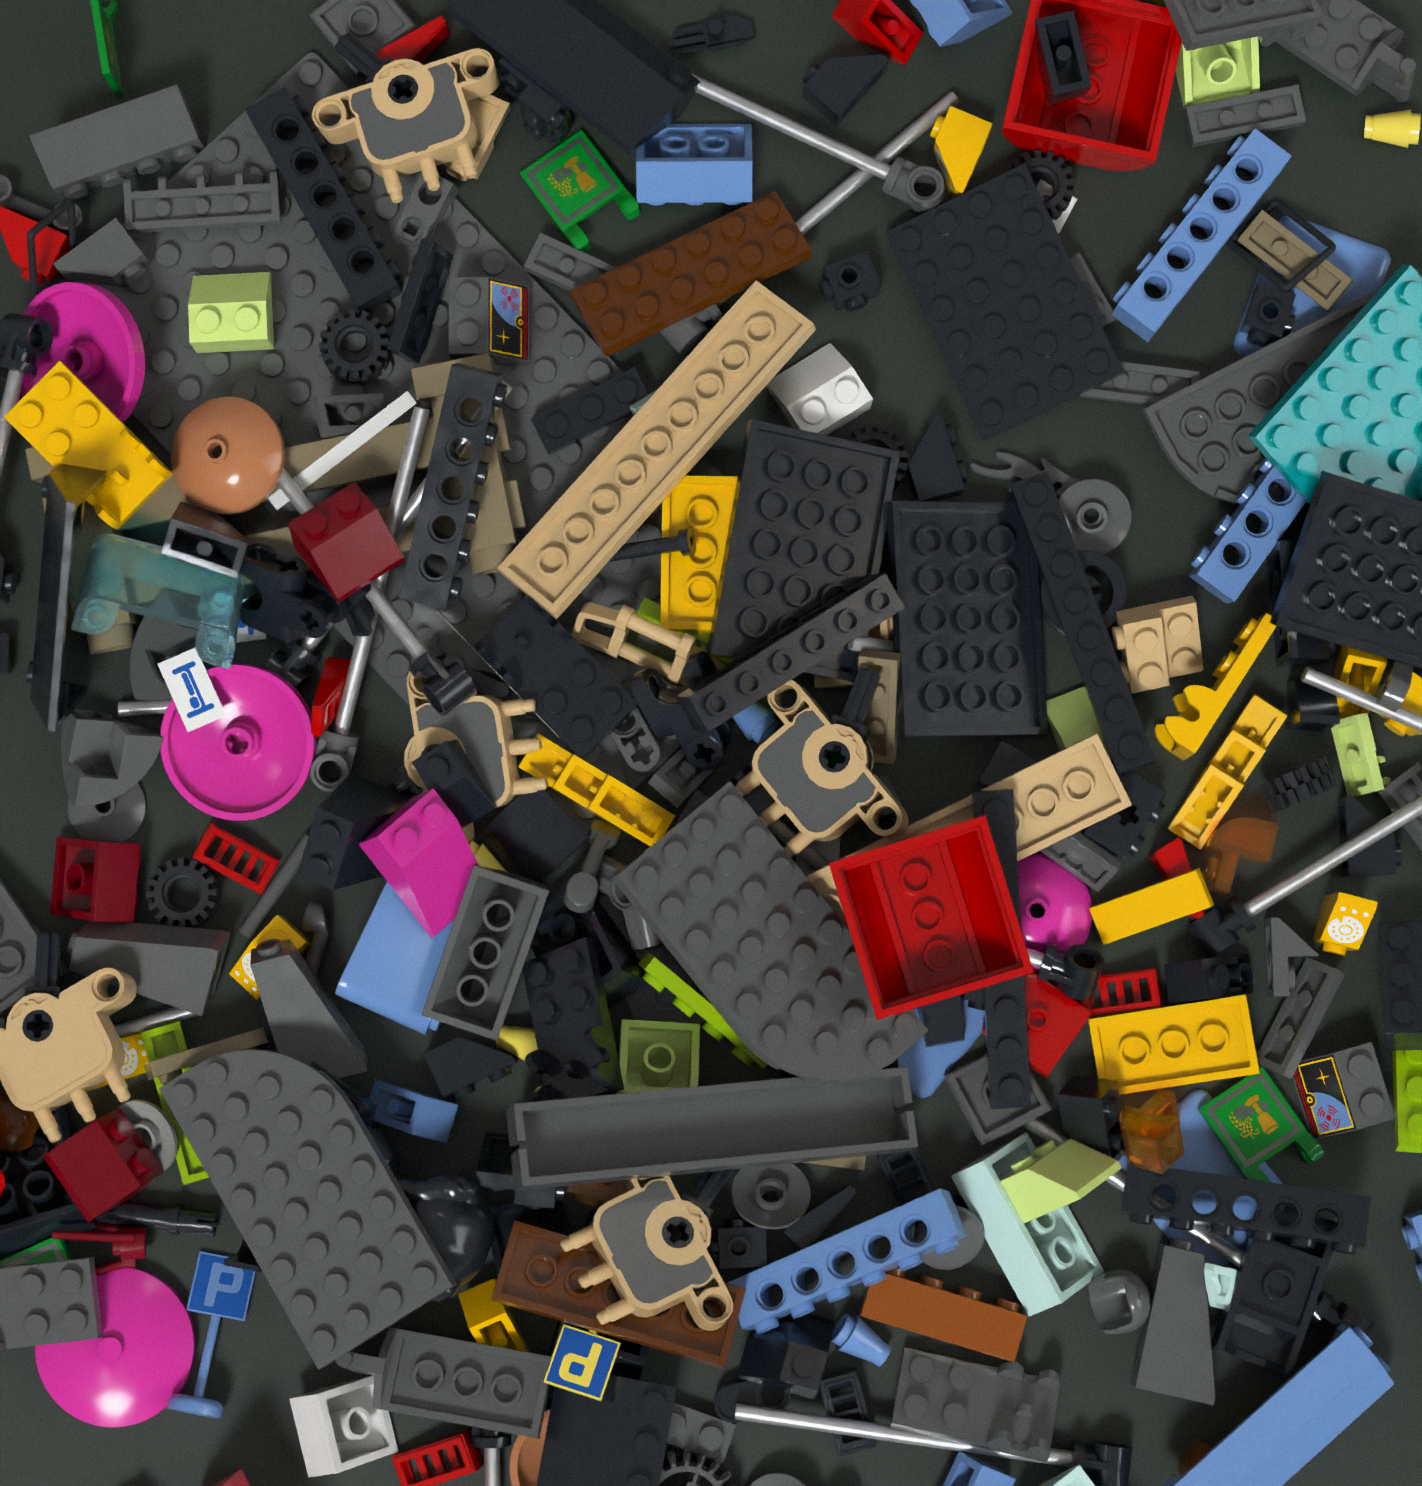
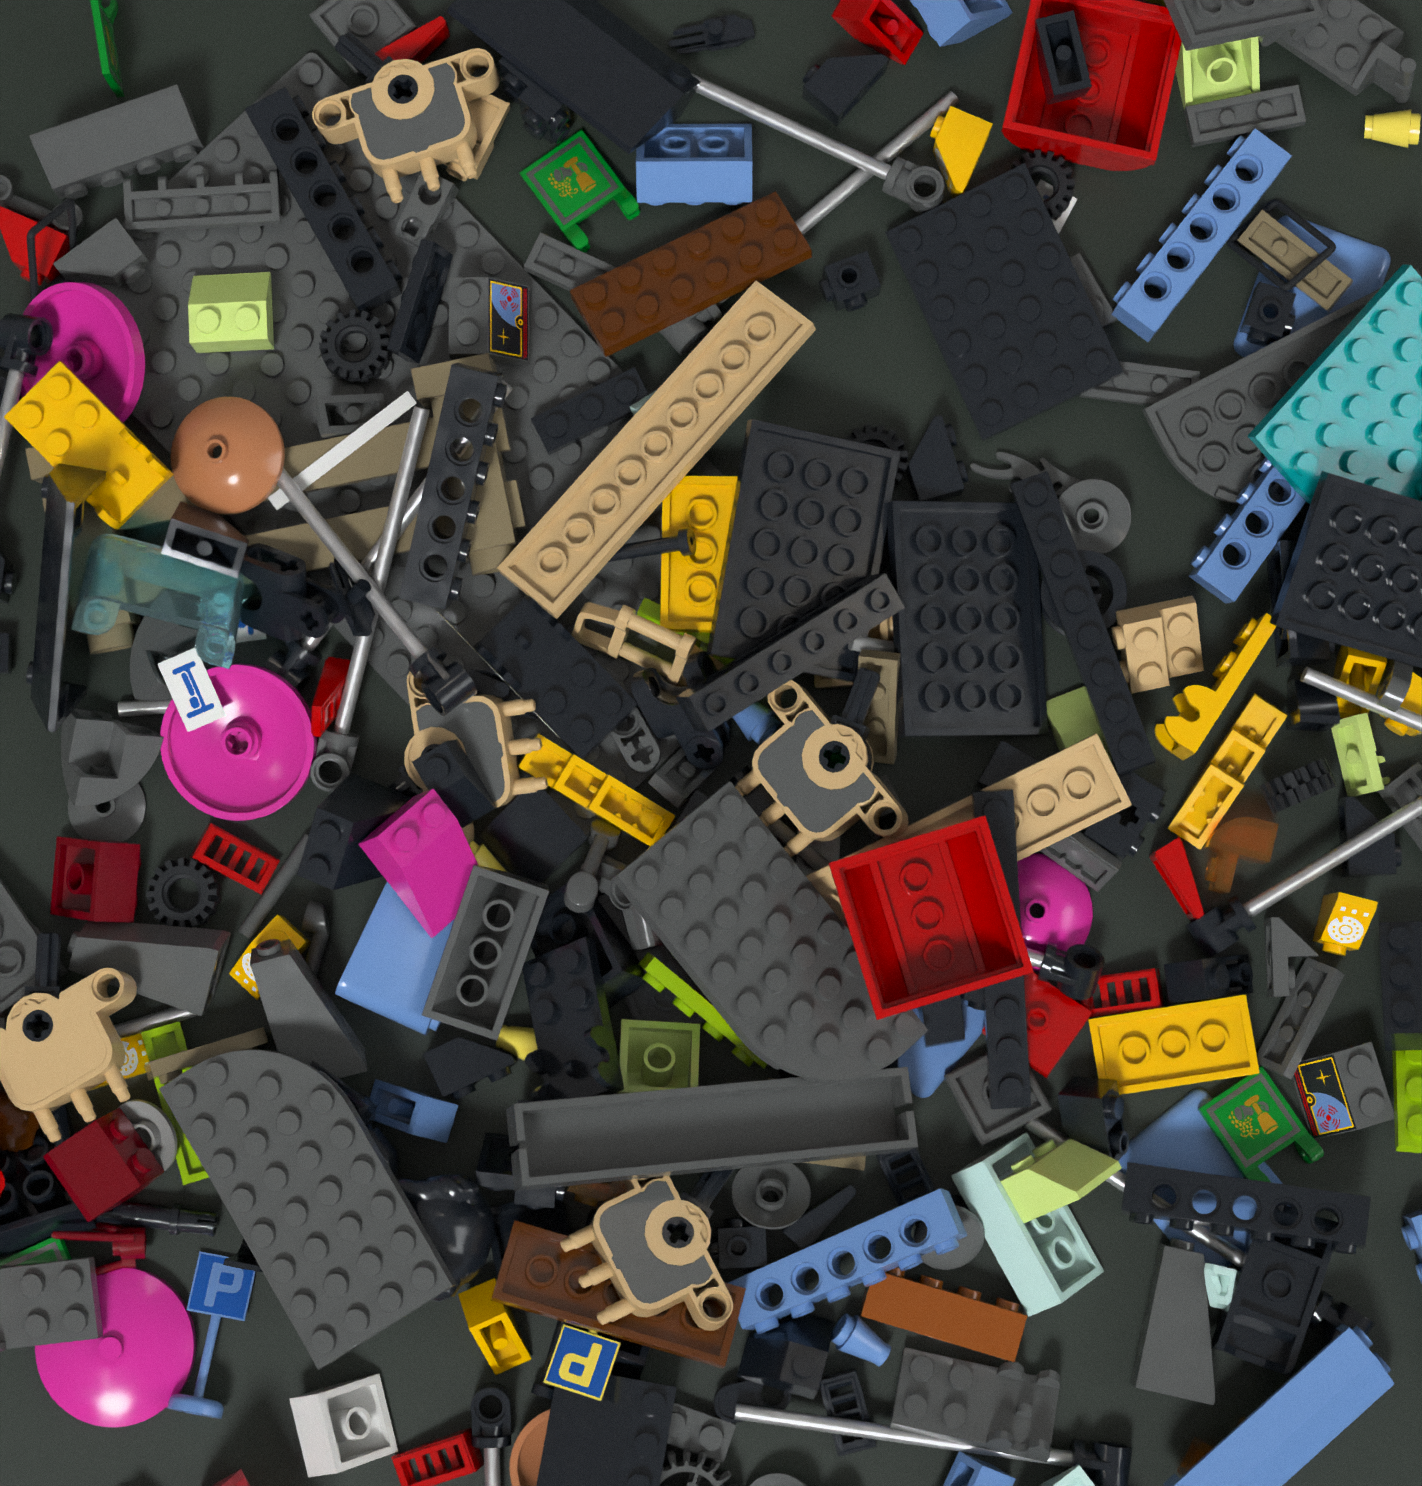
(345, 542): dark red slope -> none
(457, 1381): dark grey hinge -> none
(820, 392): white slope -> none
(1119, 1301): dark grey hair -> none
(1151, 906): yellow tile -> none
(1153, 1133): clear orange brick -> none

